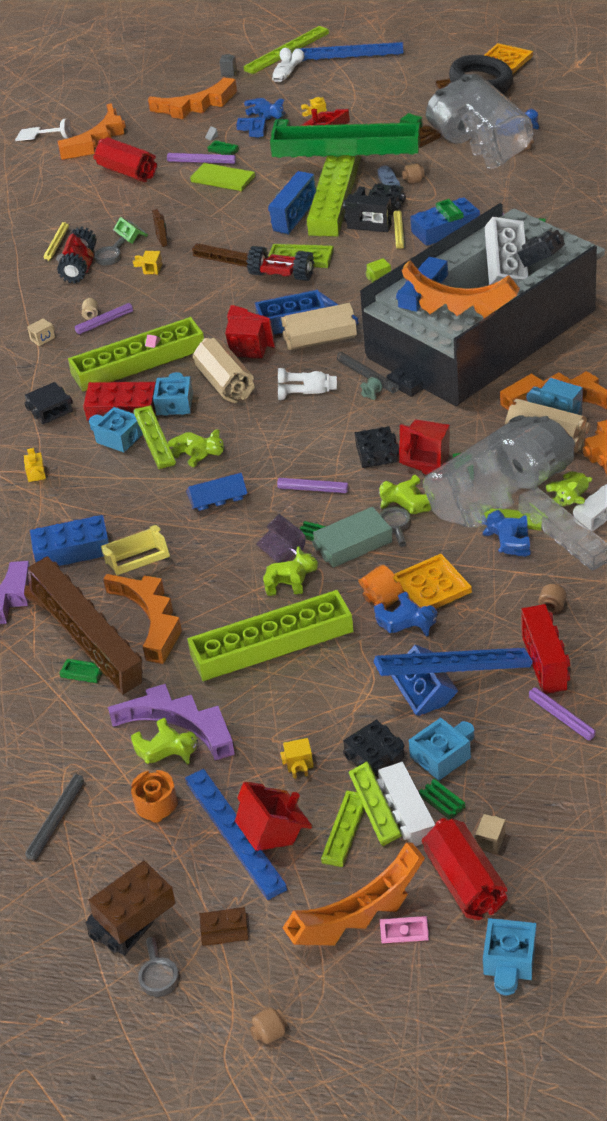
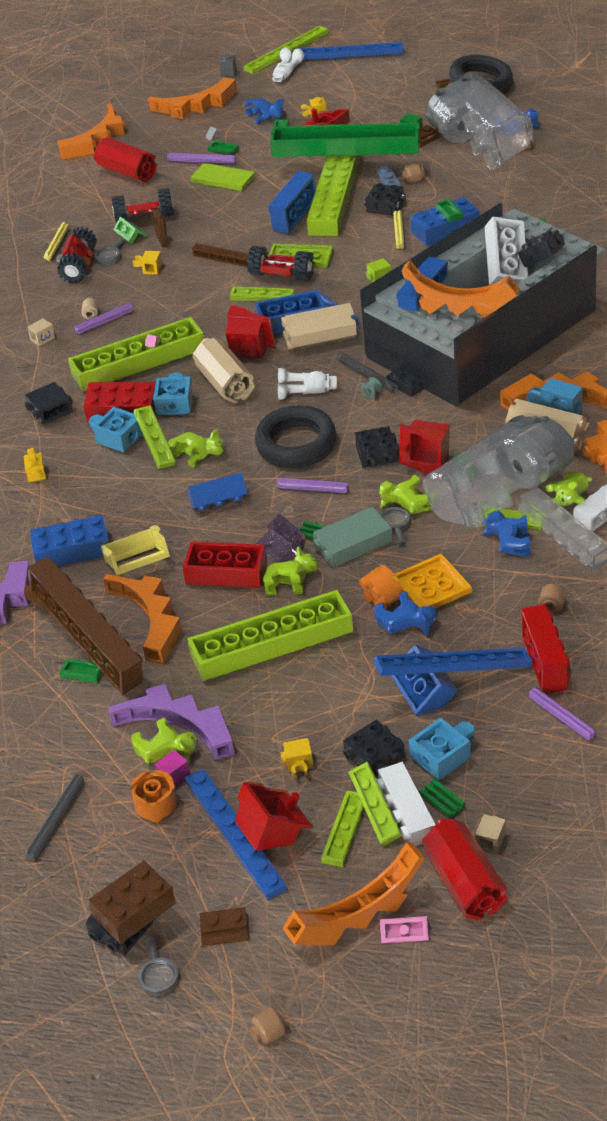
(31, 133): white piece -> none
(165, 203): none -> black plate
(175, 766): none -> dark pink brick
(225, 564): none -> red brick
(255, 126): blue plate -> none
(258, 293): none -> lime tile
(295, 456): none -> black tyre
(367, 212): black brick -> none
(509, 953): dark azure brick -> none
(512, 56): light orange plate -> none

